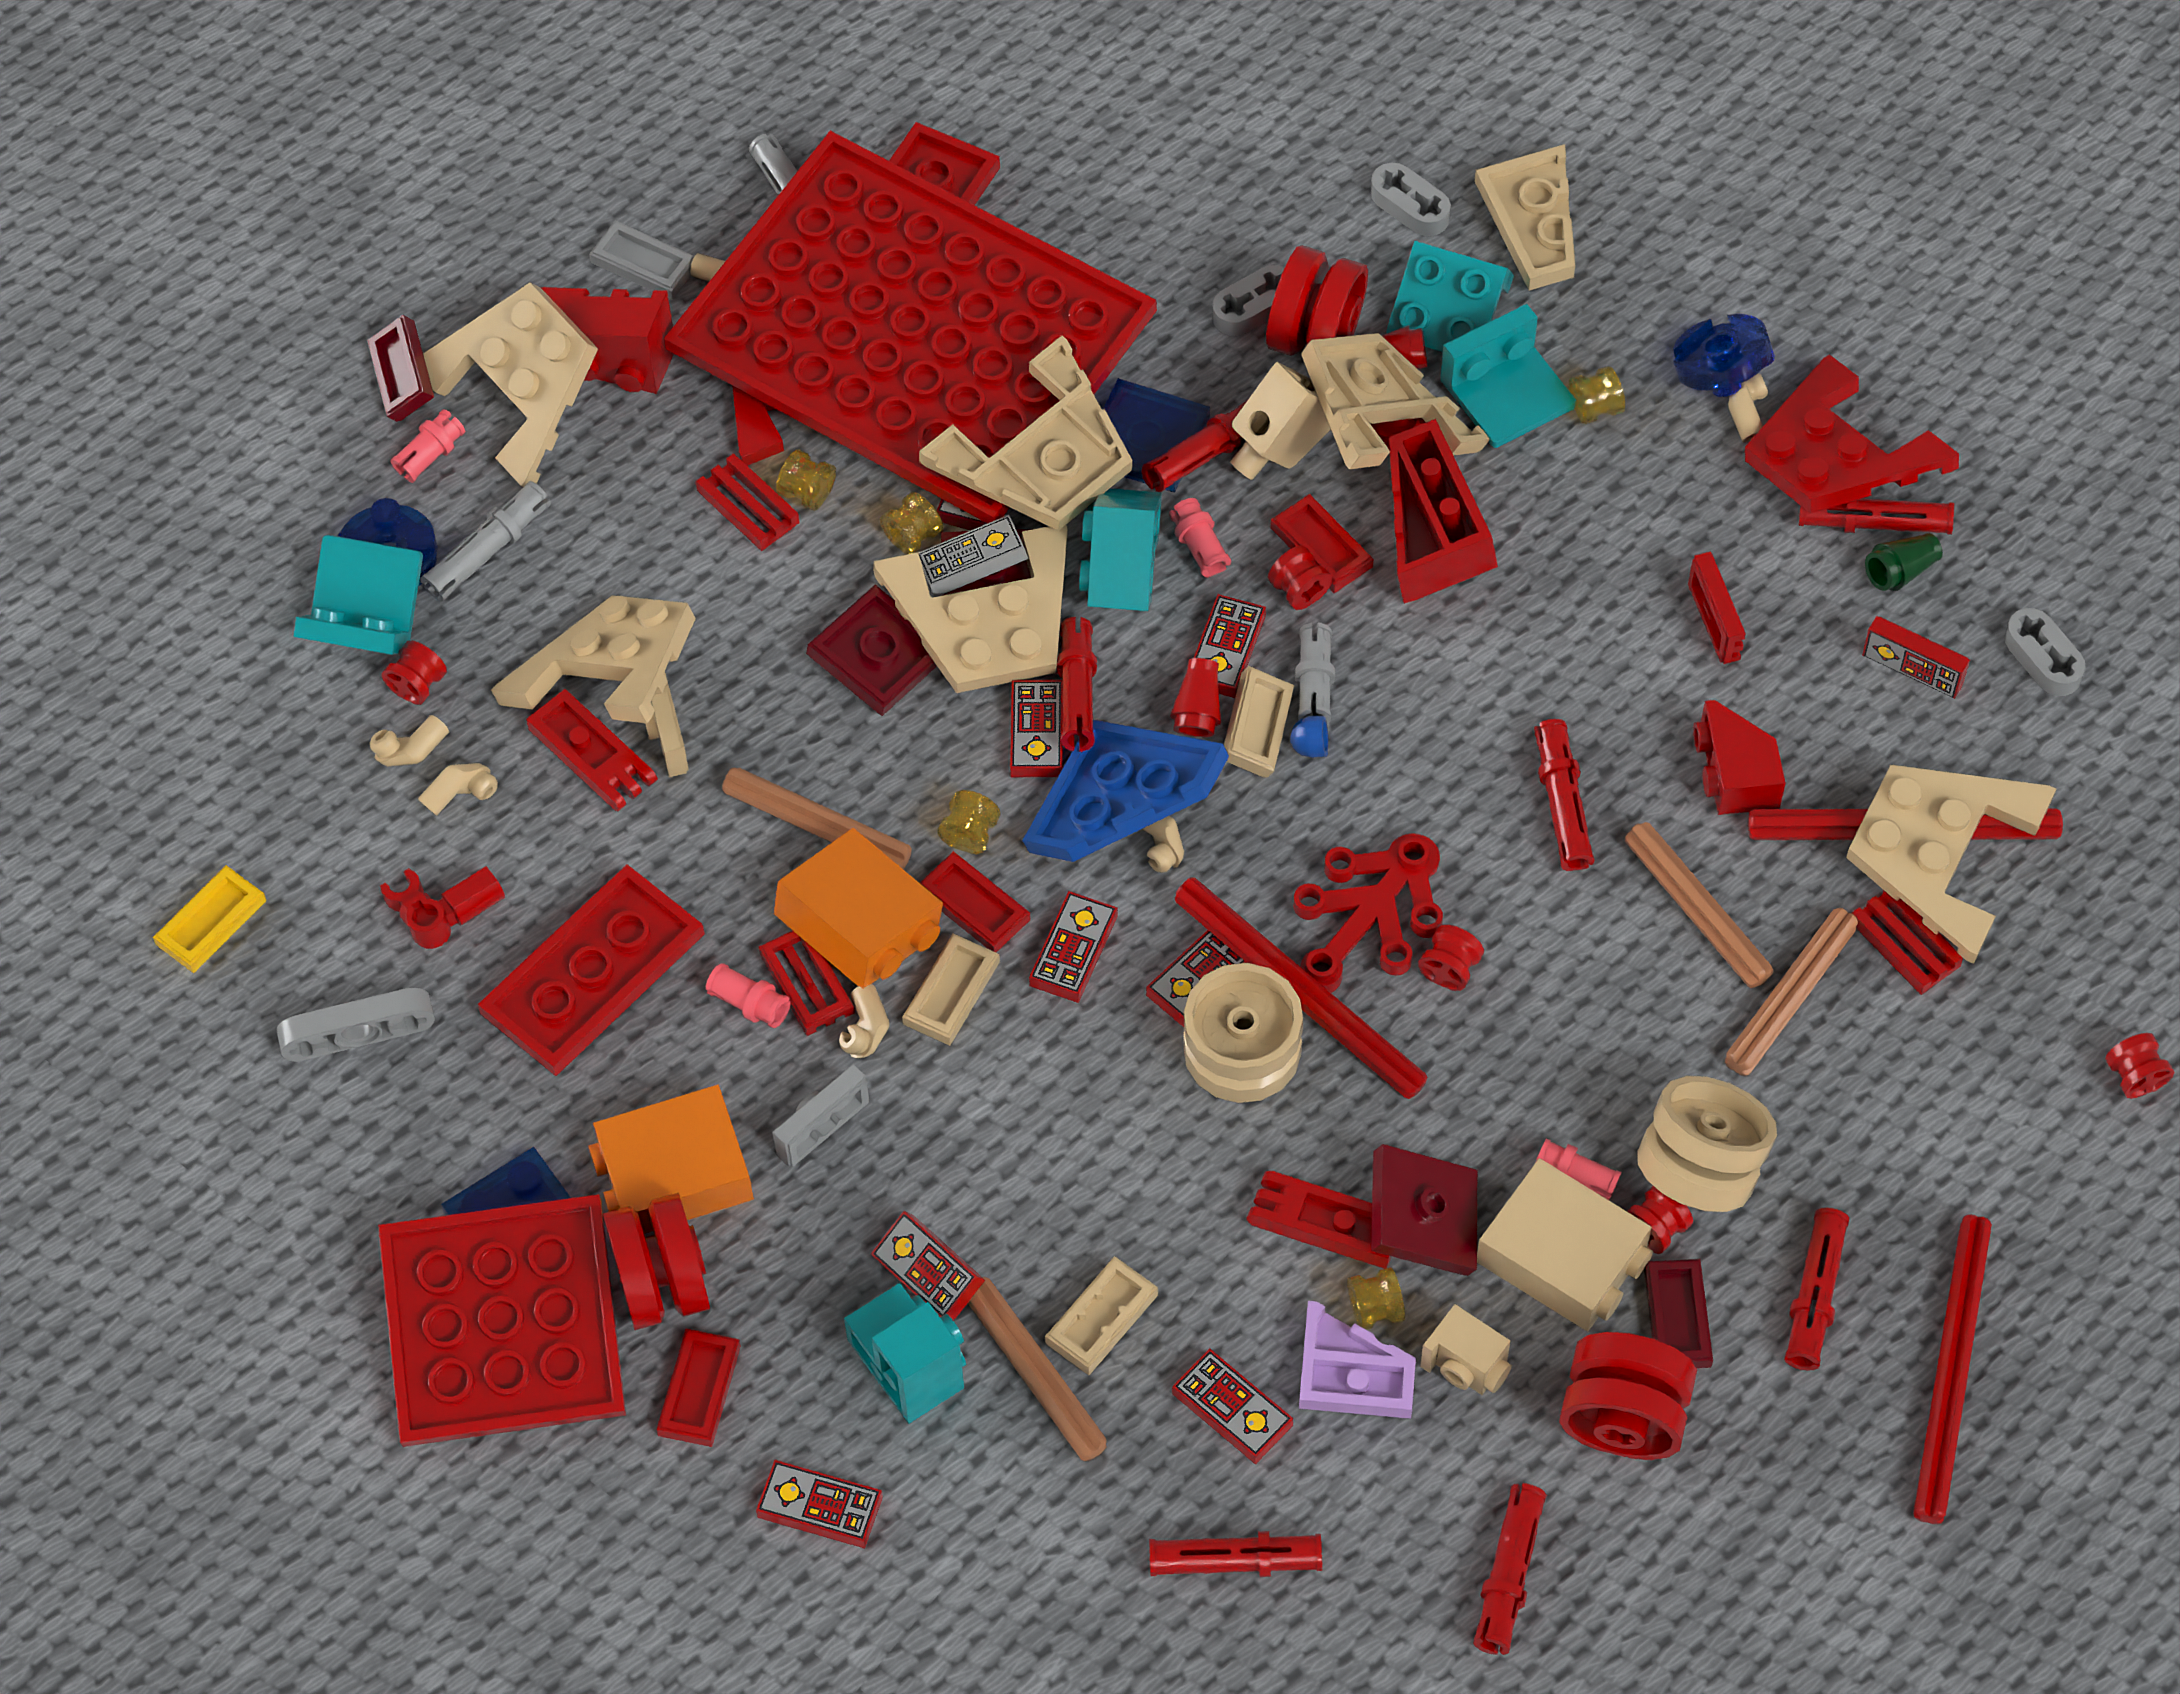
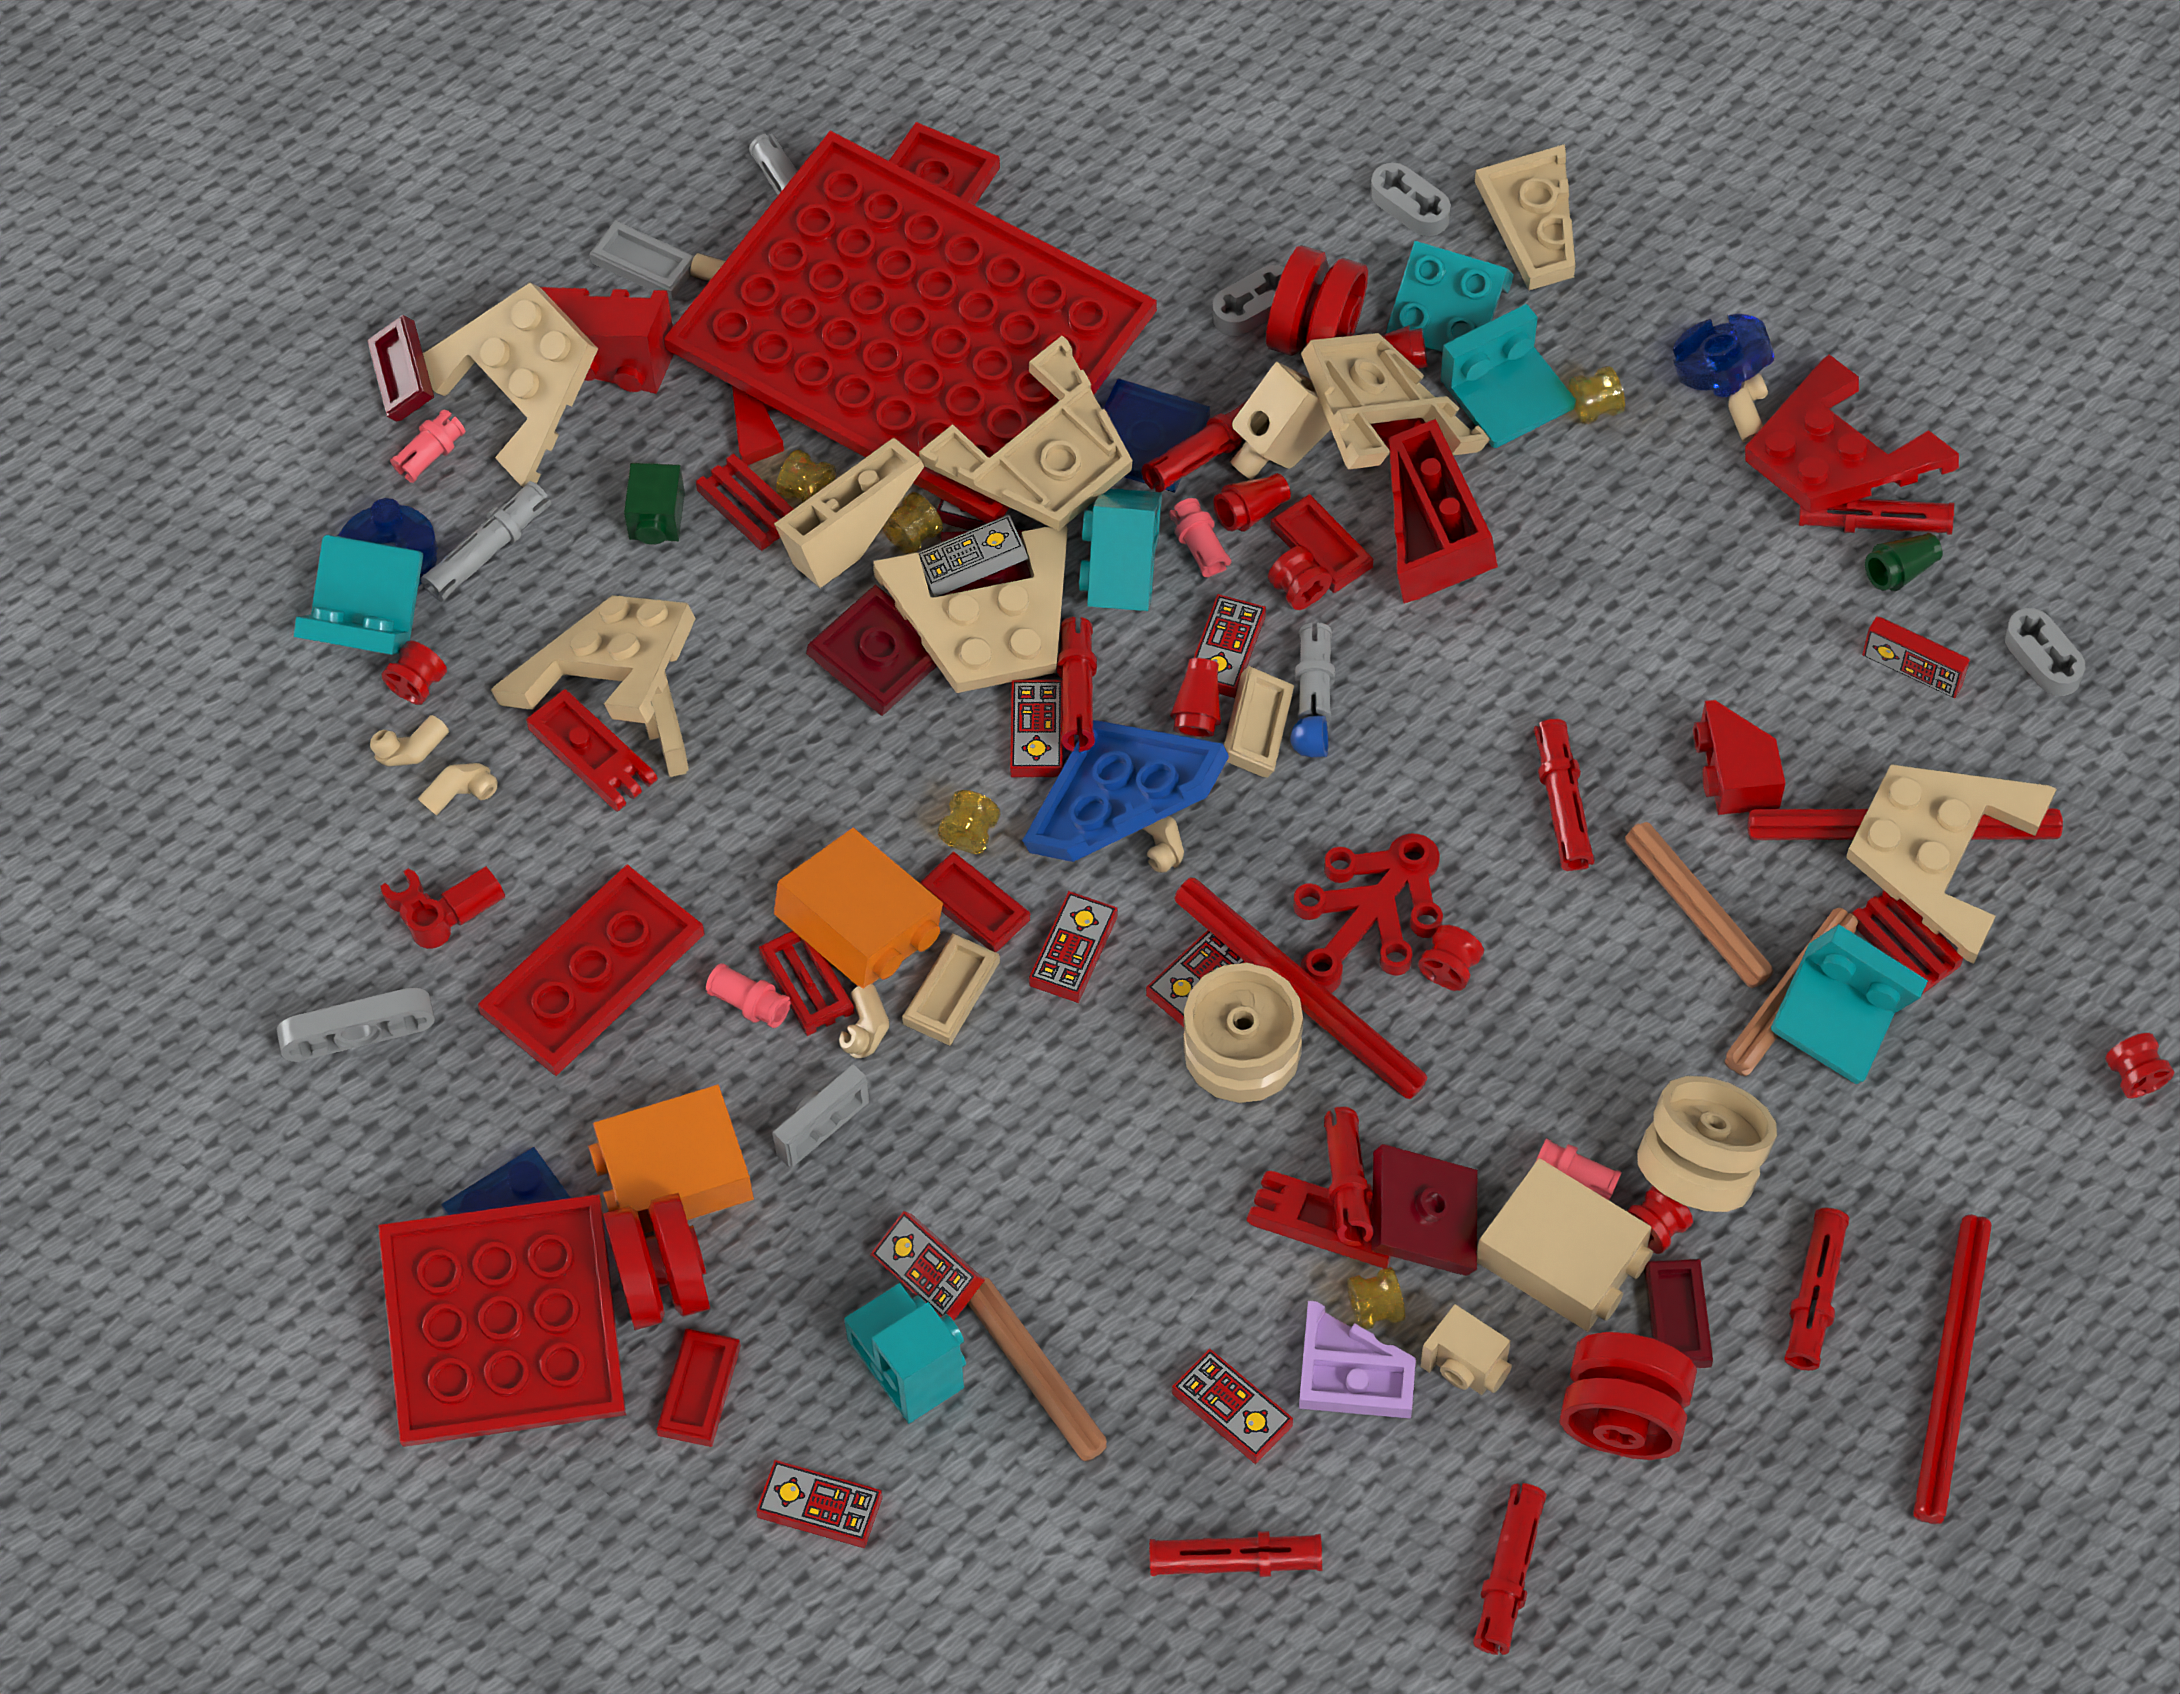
(209, 919): yellow tile -> none
(654, 502): none -> dark green brick
(807, 813): nougat axle -> none
(845, 516): none -> tan slope
(1101, 1315): tan plate -> none
(1249, 501): none -> red cone
(1349, 1187): none -> red pin
(1716, 608): red tile -> none
(1844, 1001): none -> teal bracket

